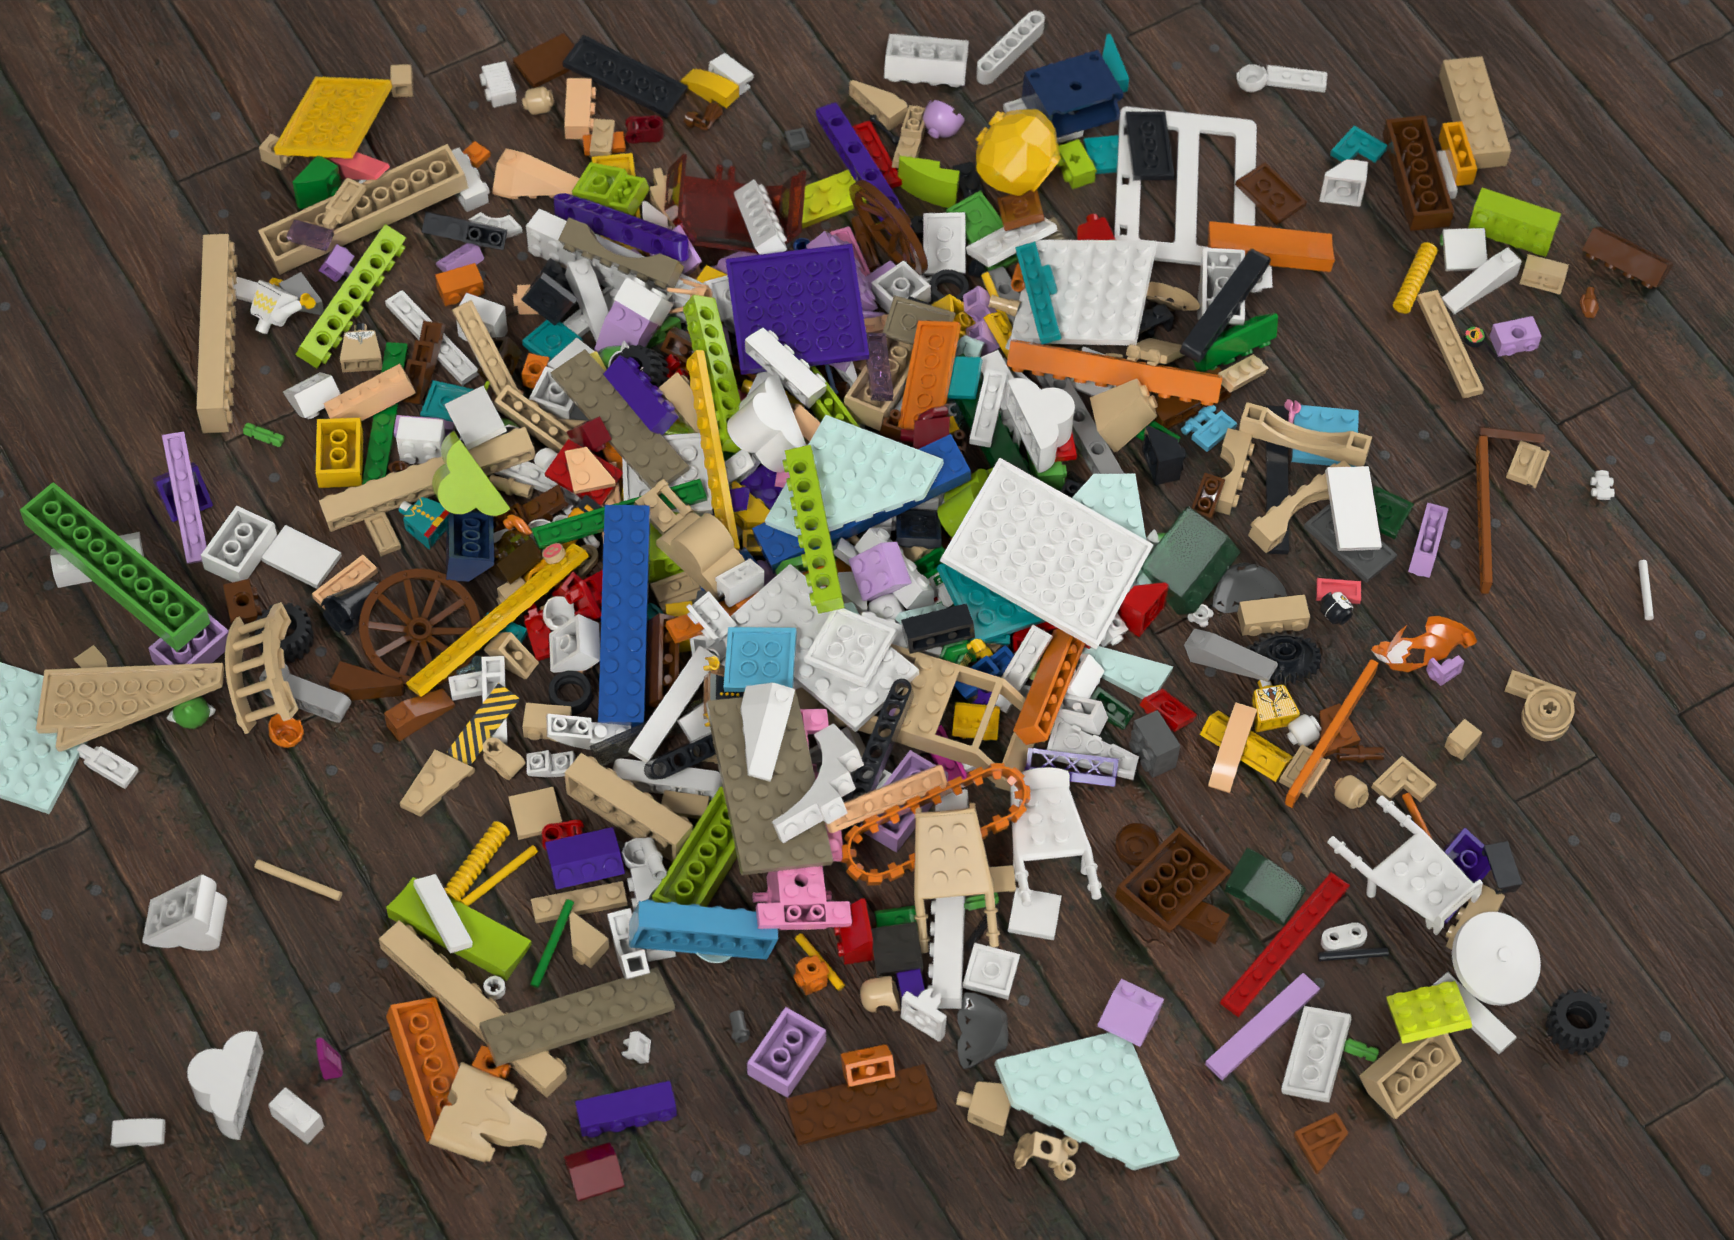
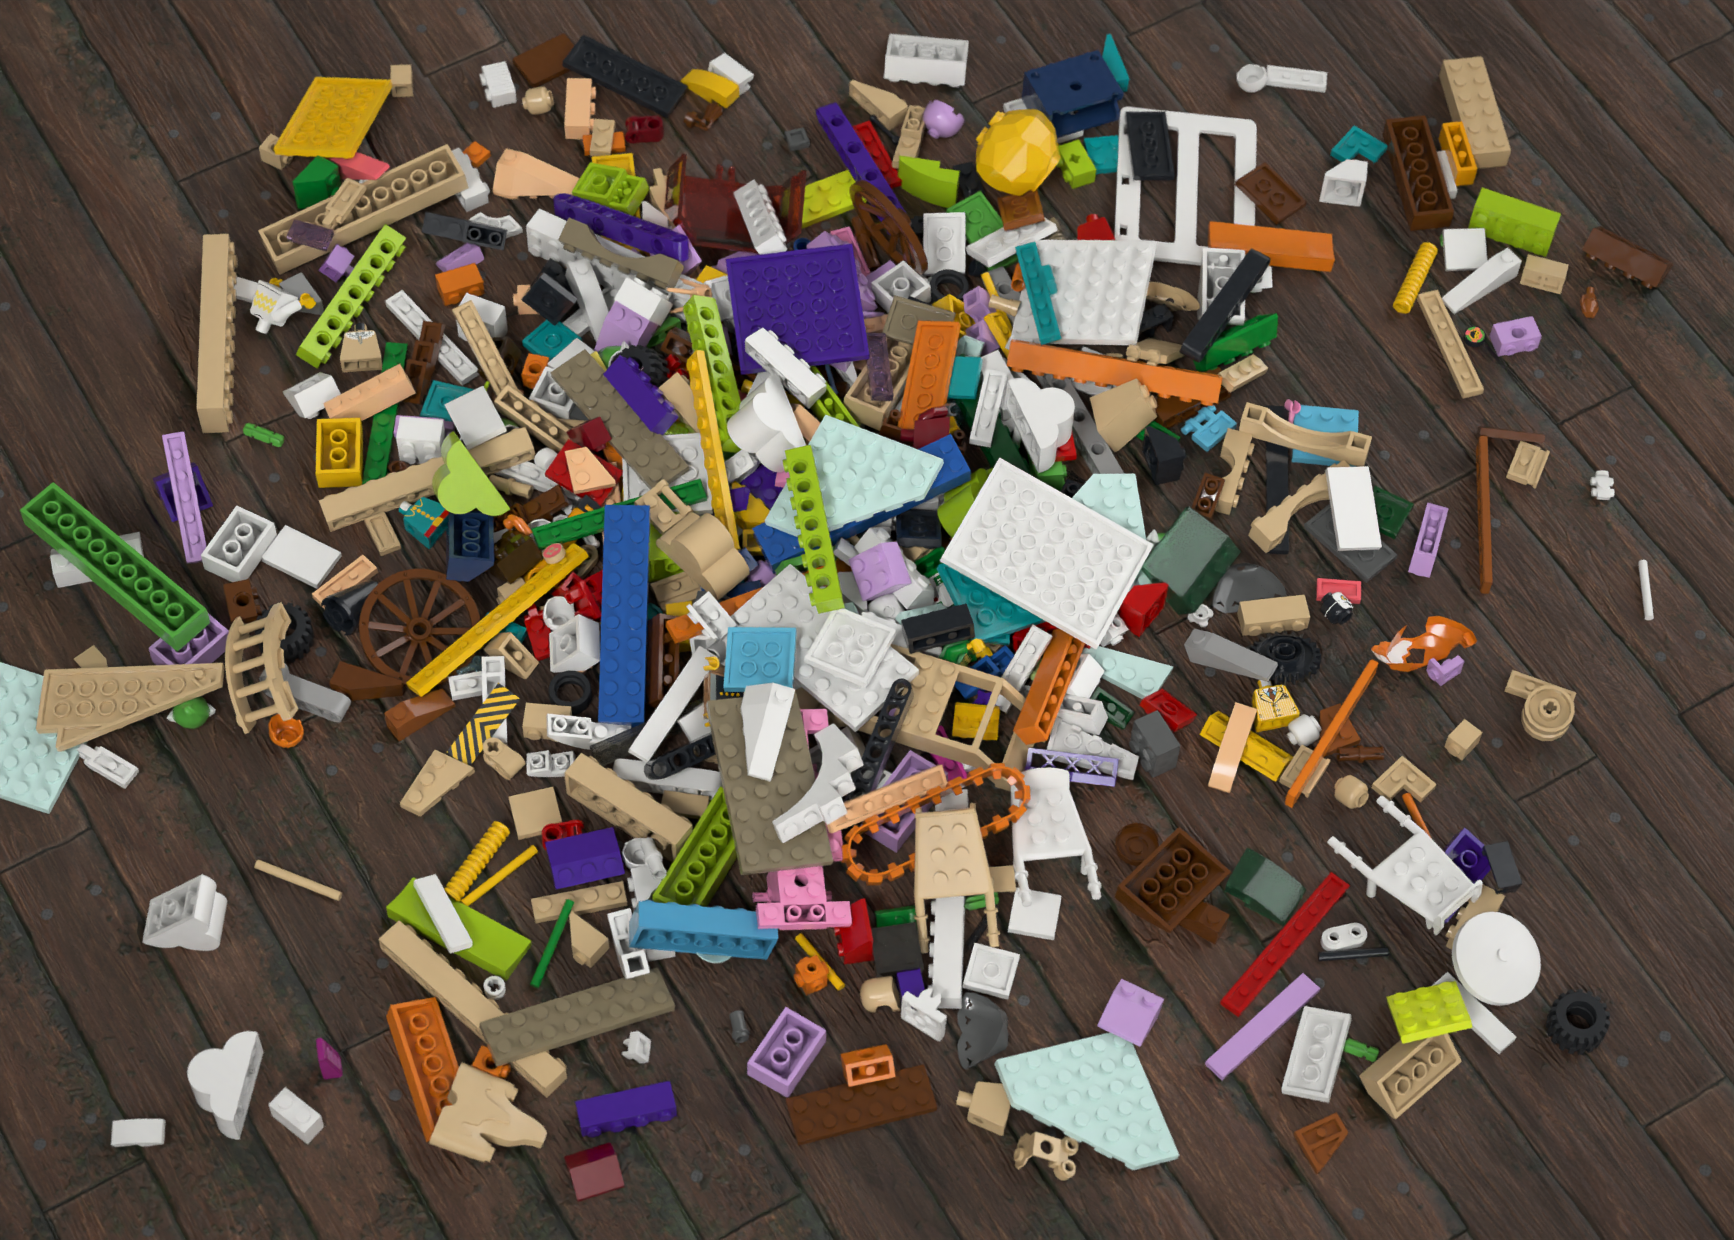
(740, 582): white hinge -> none
(1010, 47): white beam -> none

